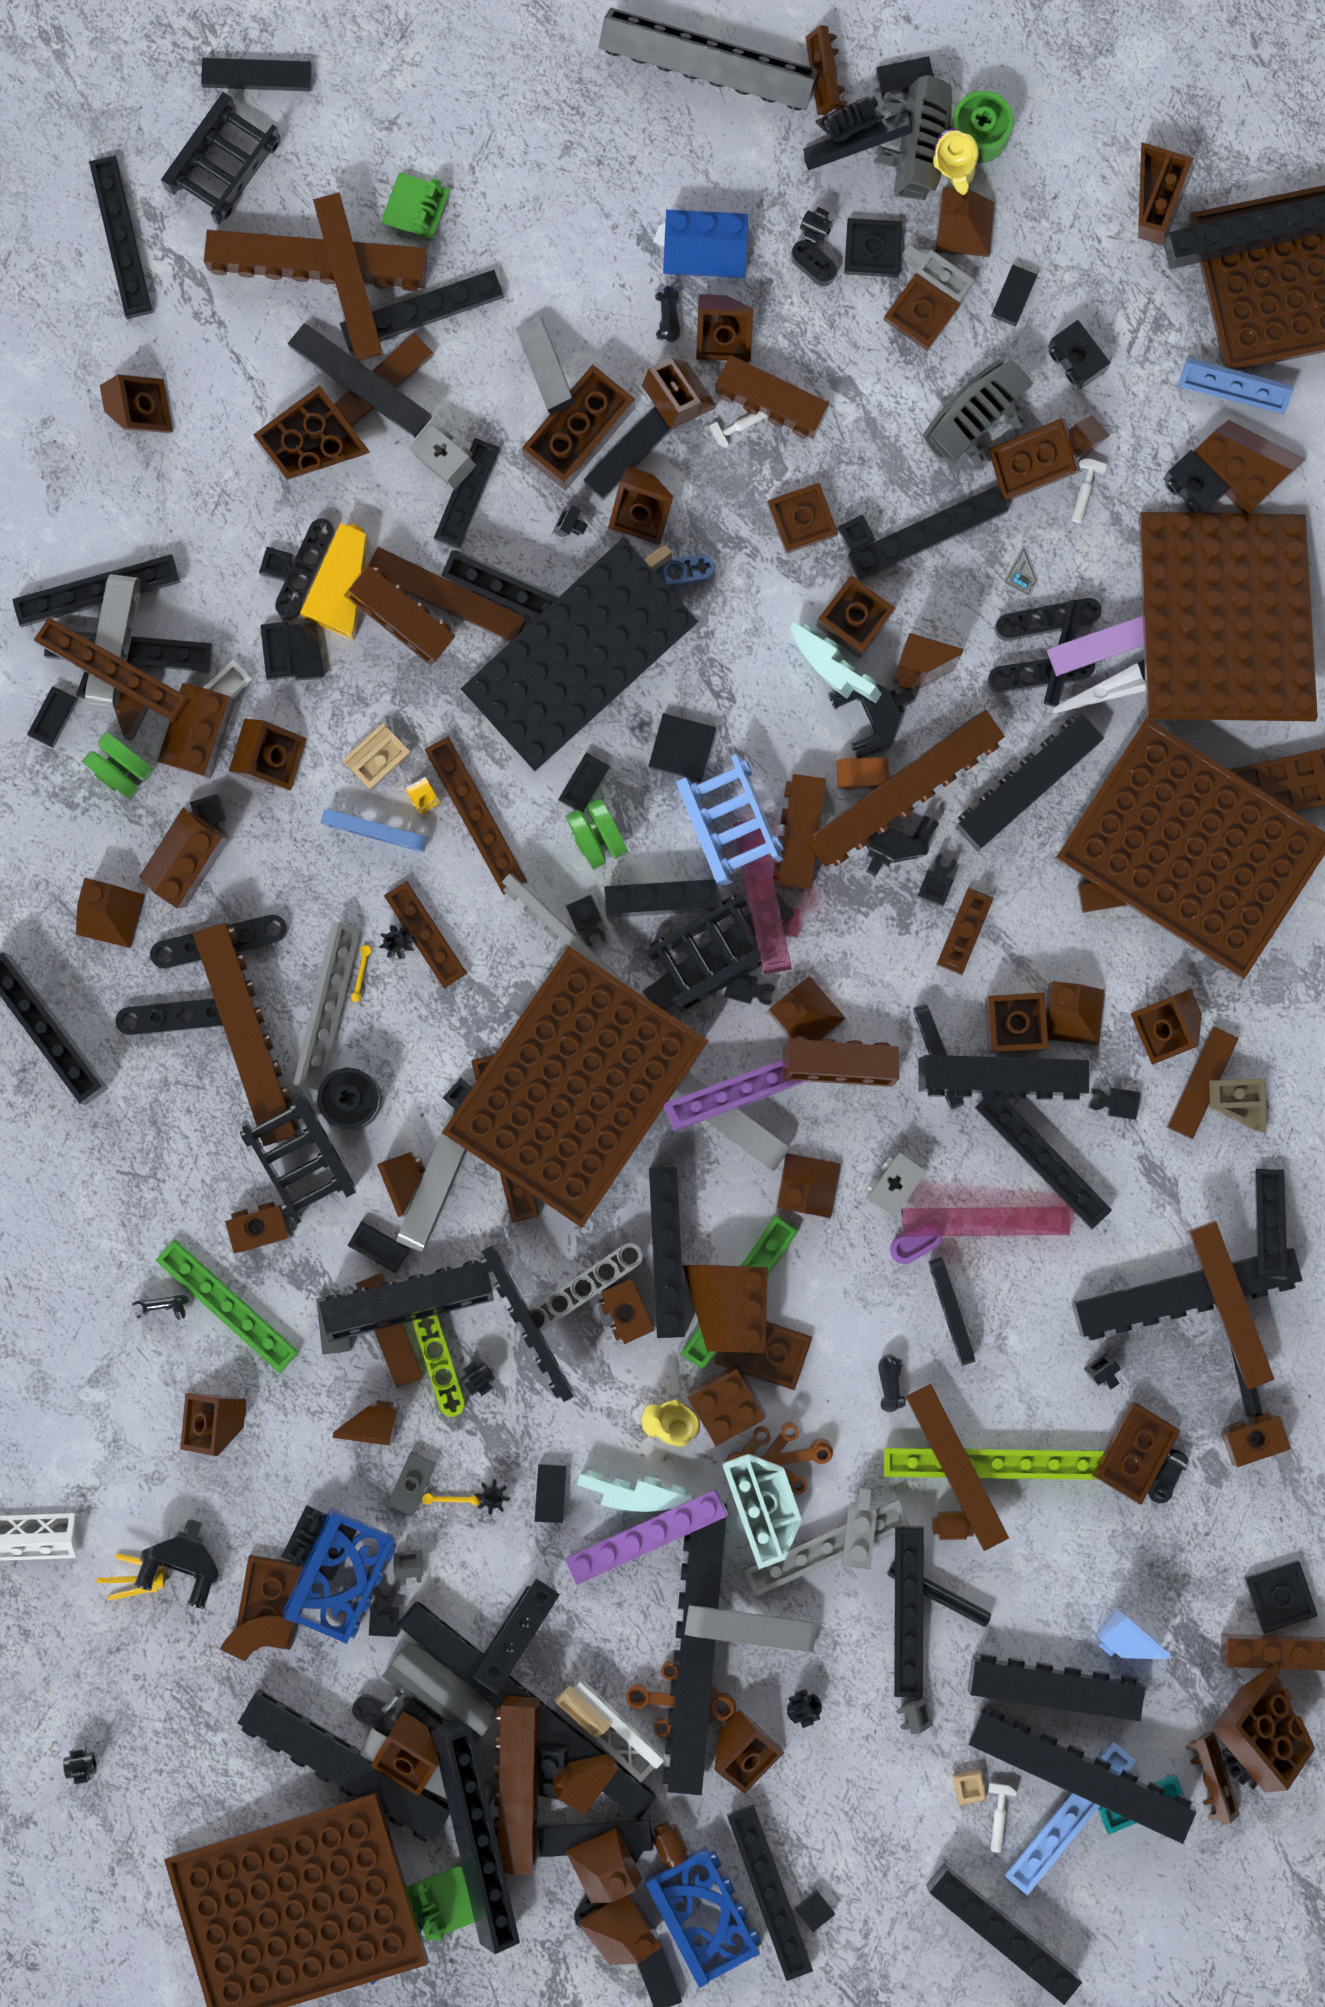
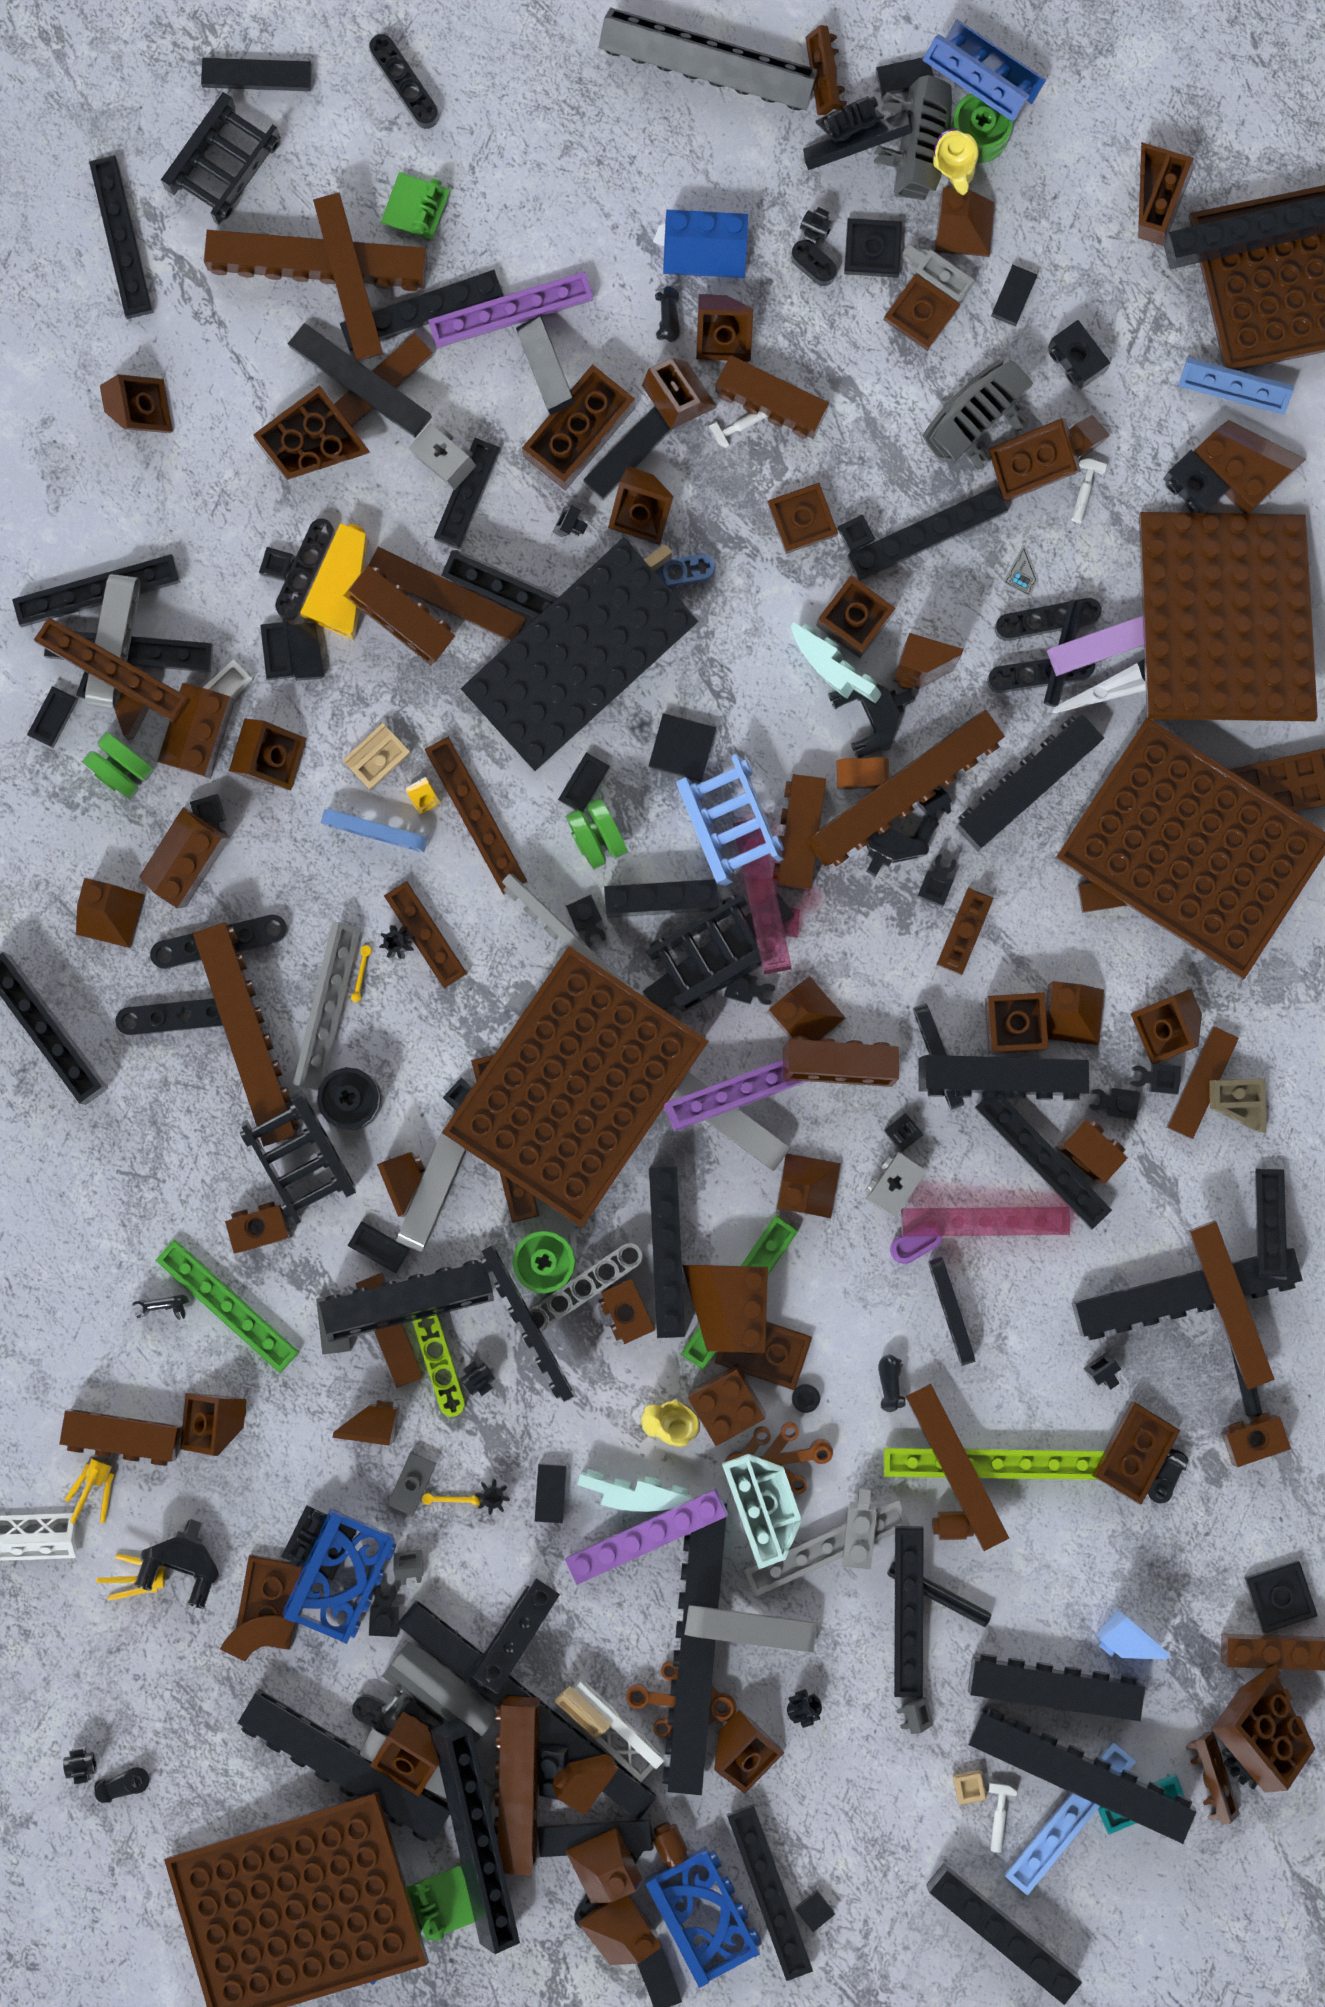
(95, 1473): none -> yellow plant
(120, 1435): none -> reddish brown brick
(127, 1783): none -> black piece
(401, 82): none -> black beam
(510, 310): none -> medium lavender plate
(527, 1264): none -> bright green wheel
(805, 1398): none -> black tile
(903, 1132): none -> black tile
(938, 801): none -> black tile
(984, 70): none -> blue fence
(1092, 1151): none -> reddish brown brick
(1161, 1078): none -> black plate

